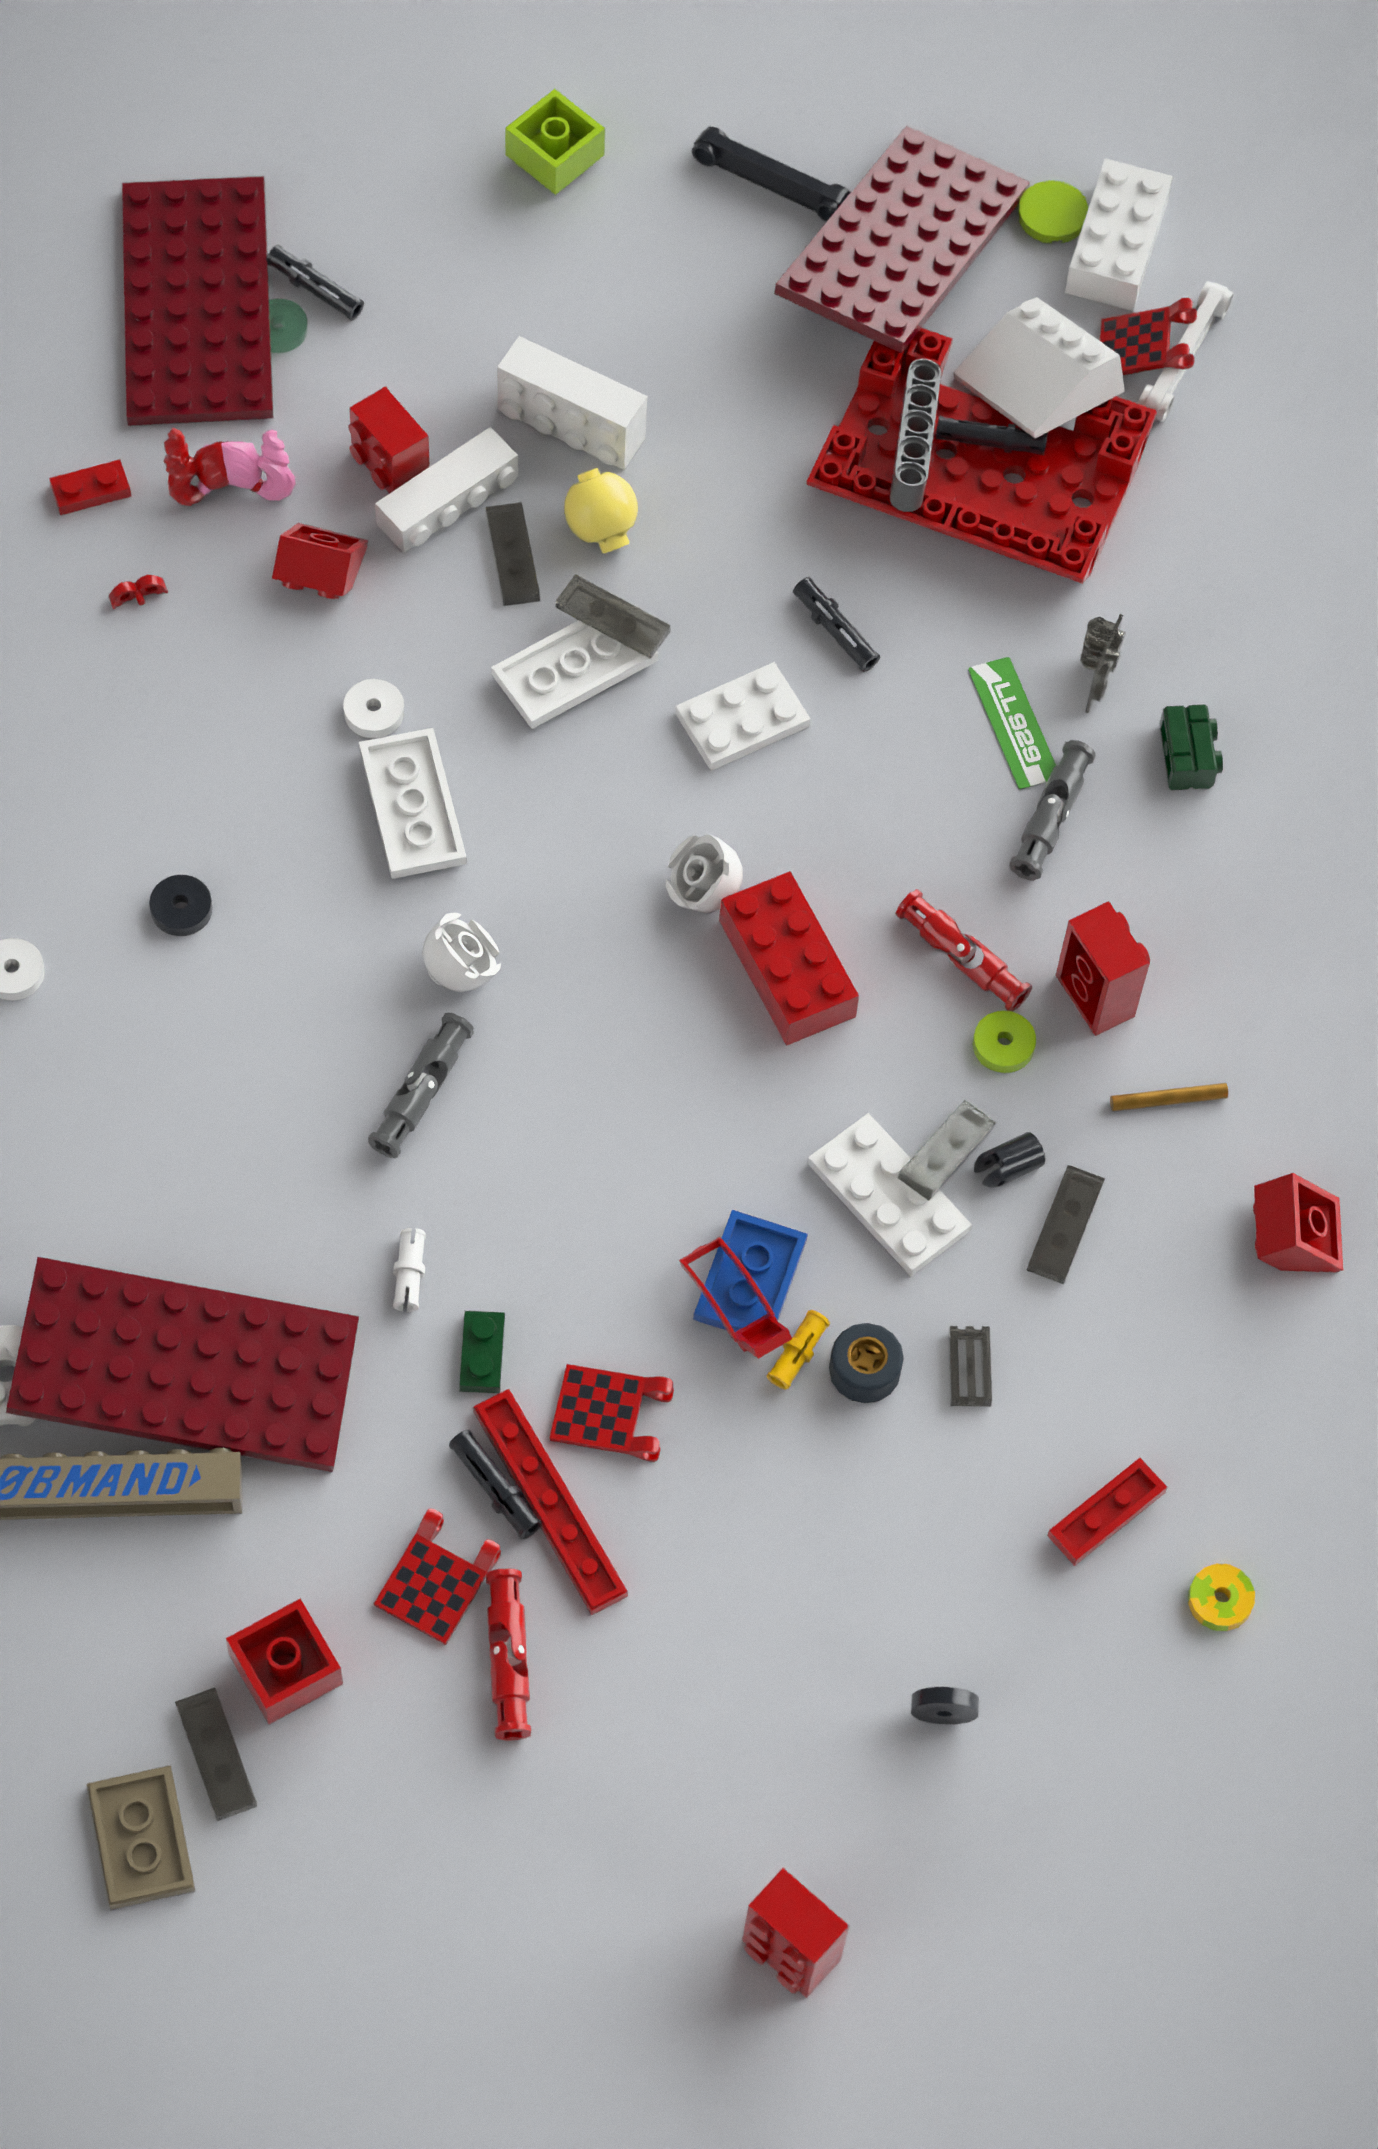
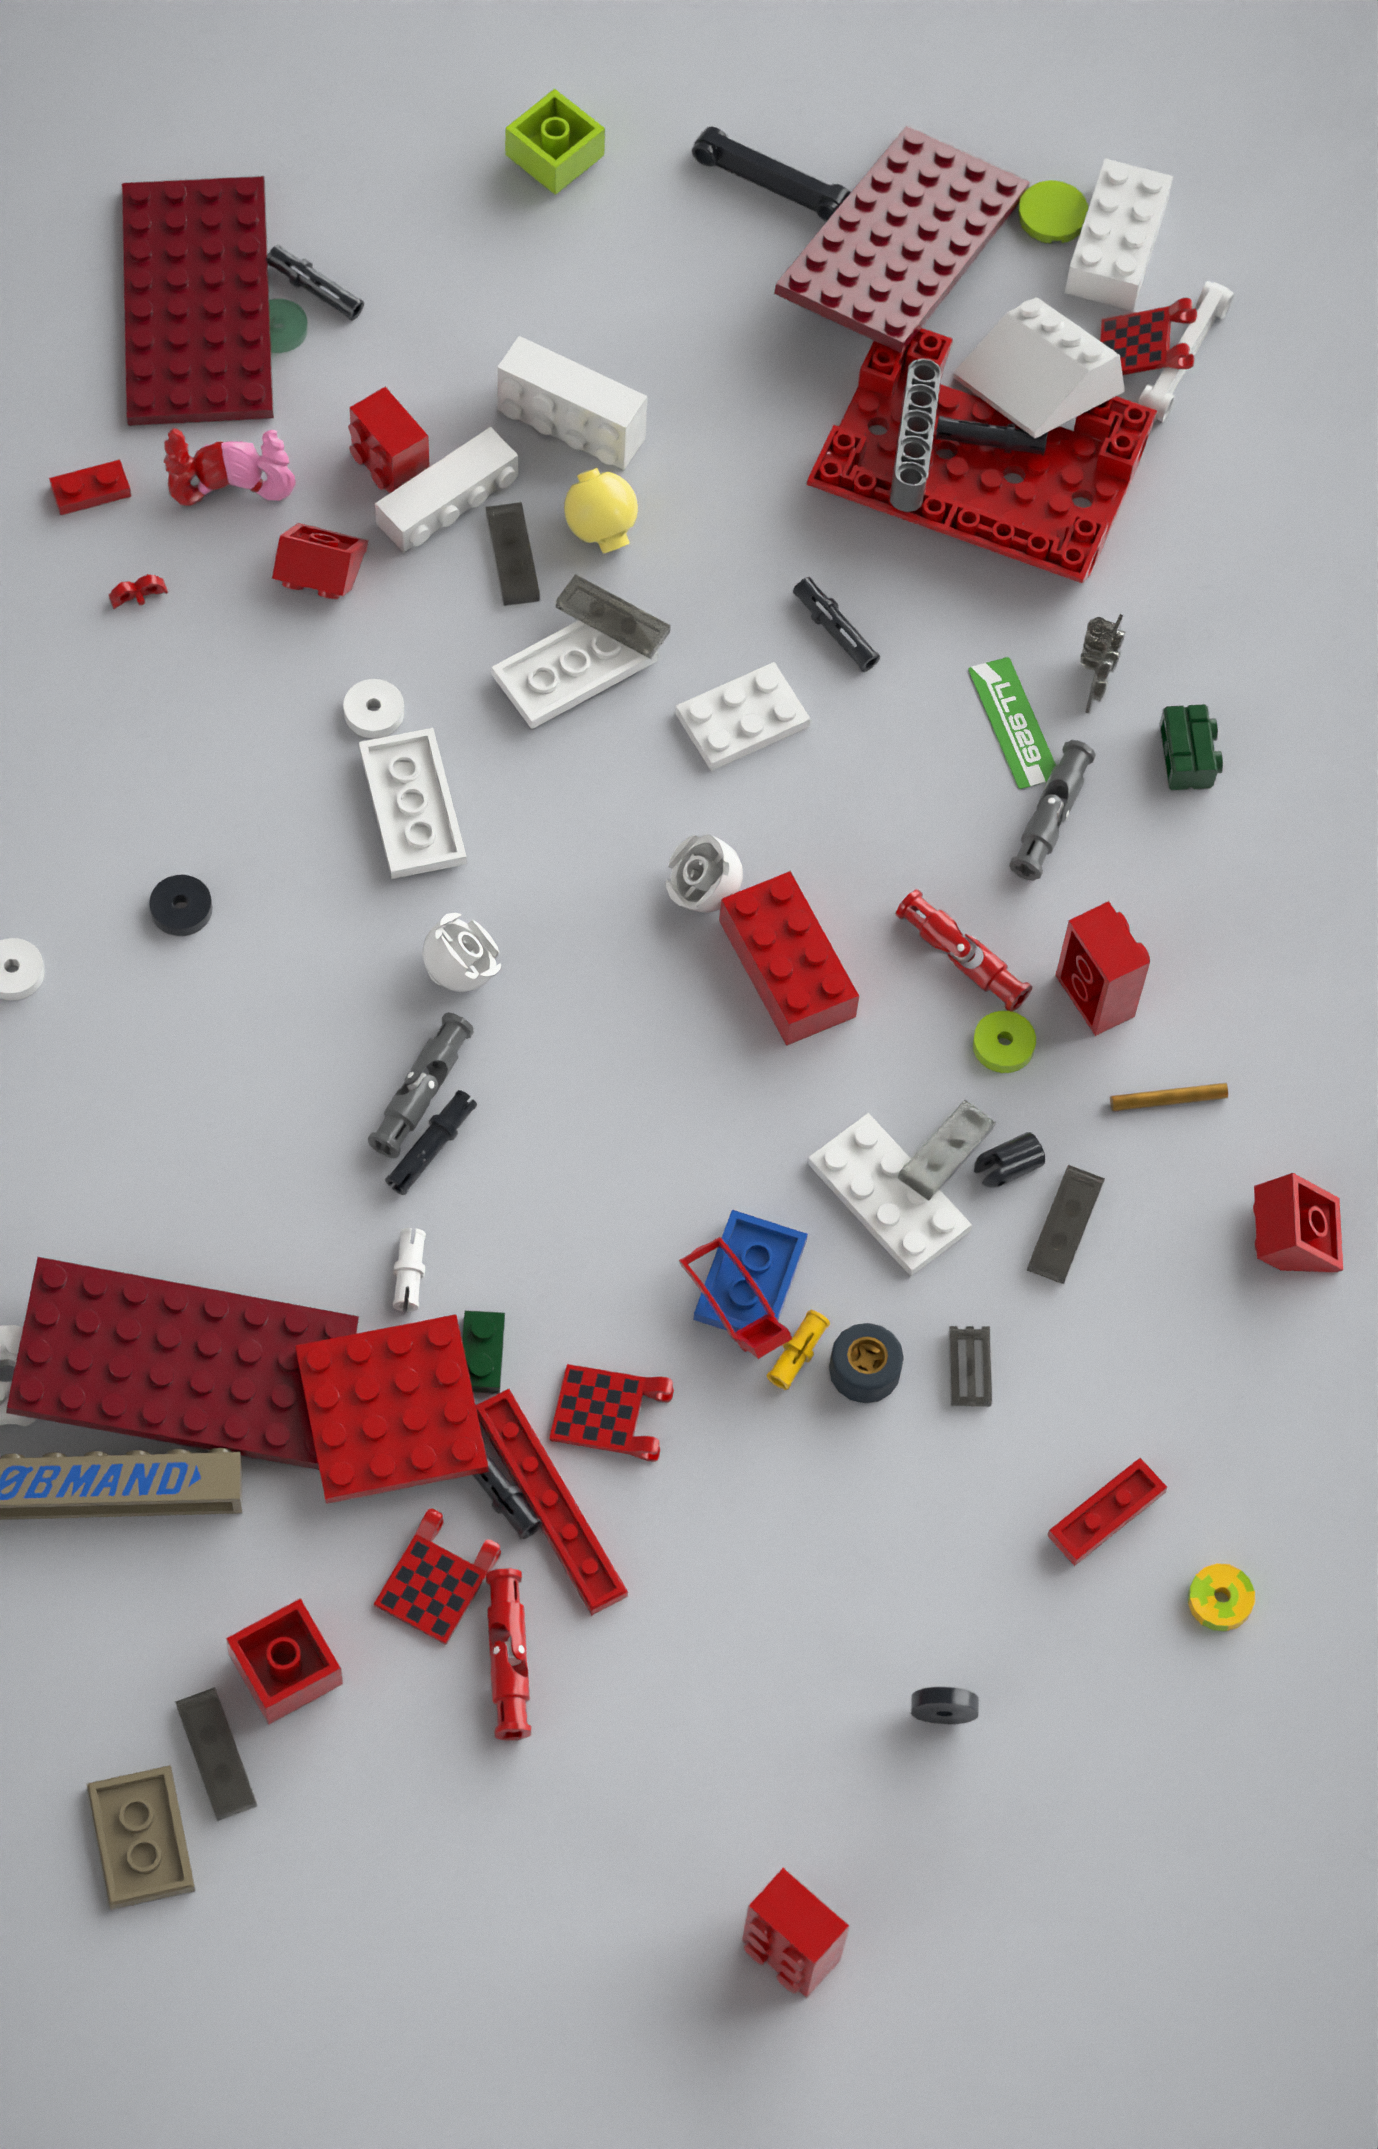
(391, 1409): none -> red plate
(441, 1129): none -> black pin

